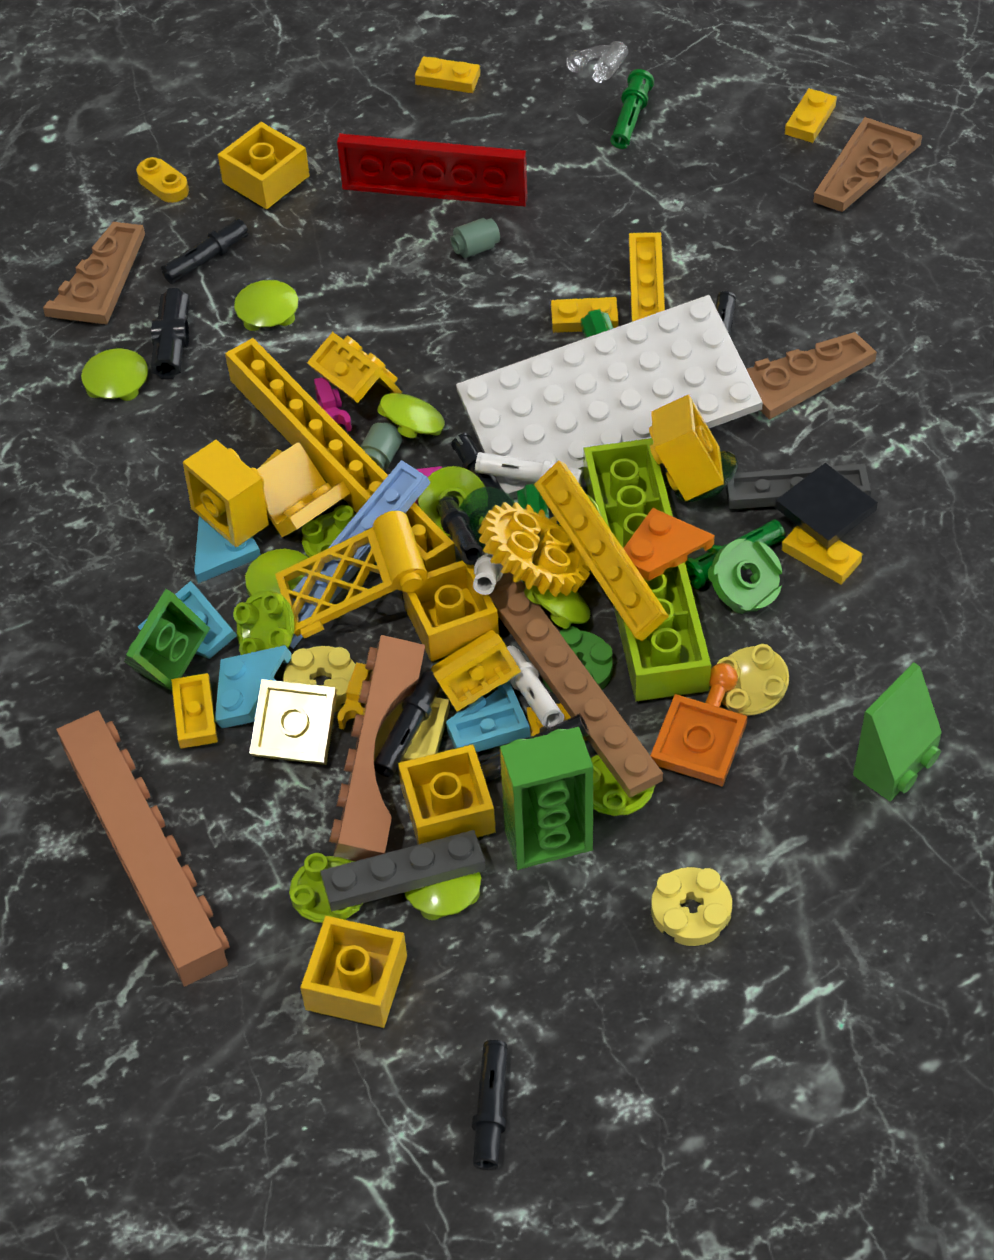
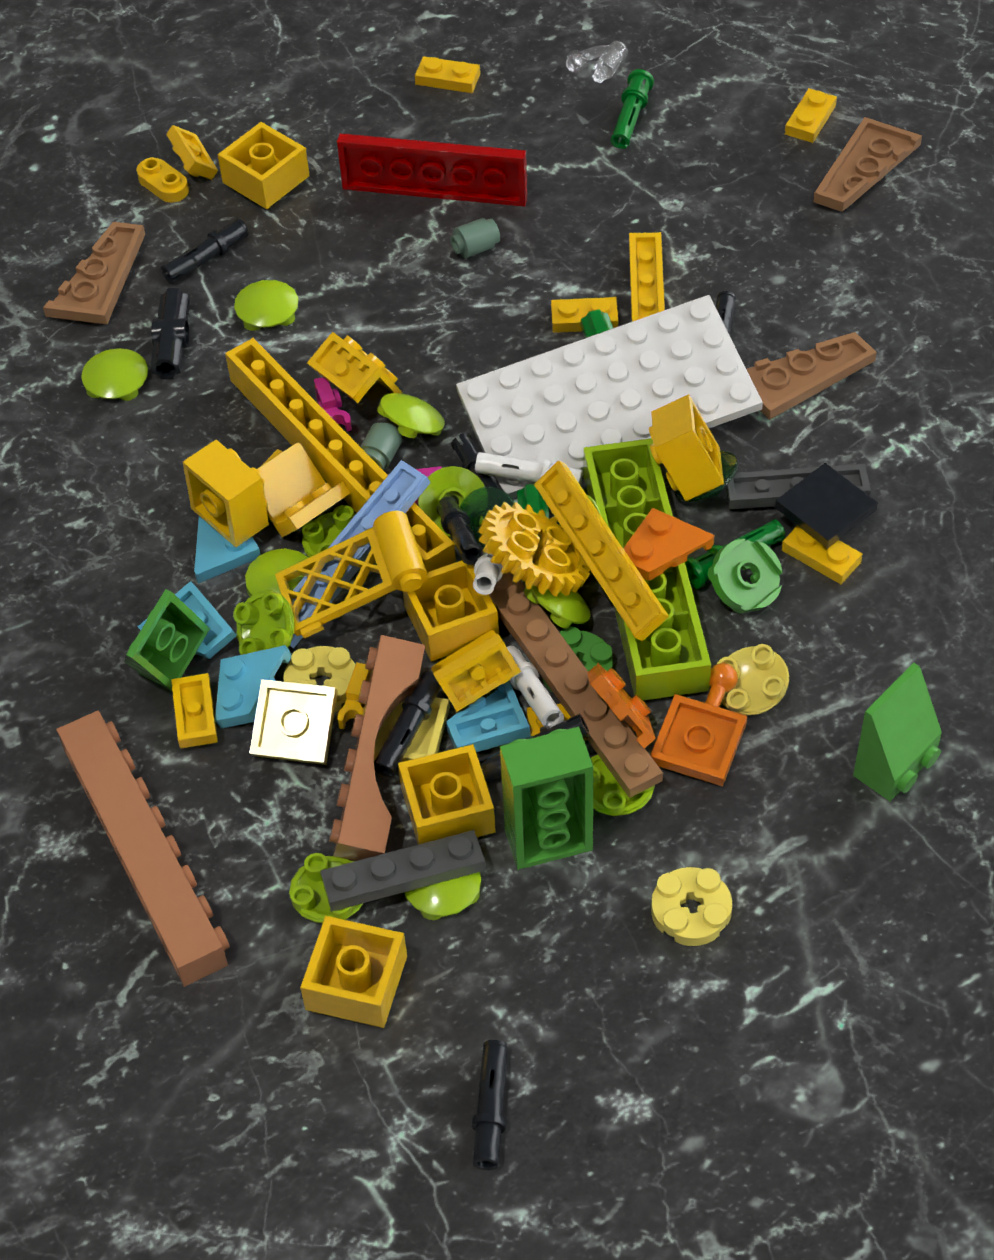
(192, 153): none -> yellow plate
(632, 710): none -> orange wing

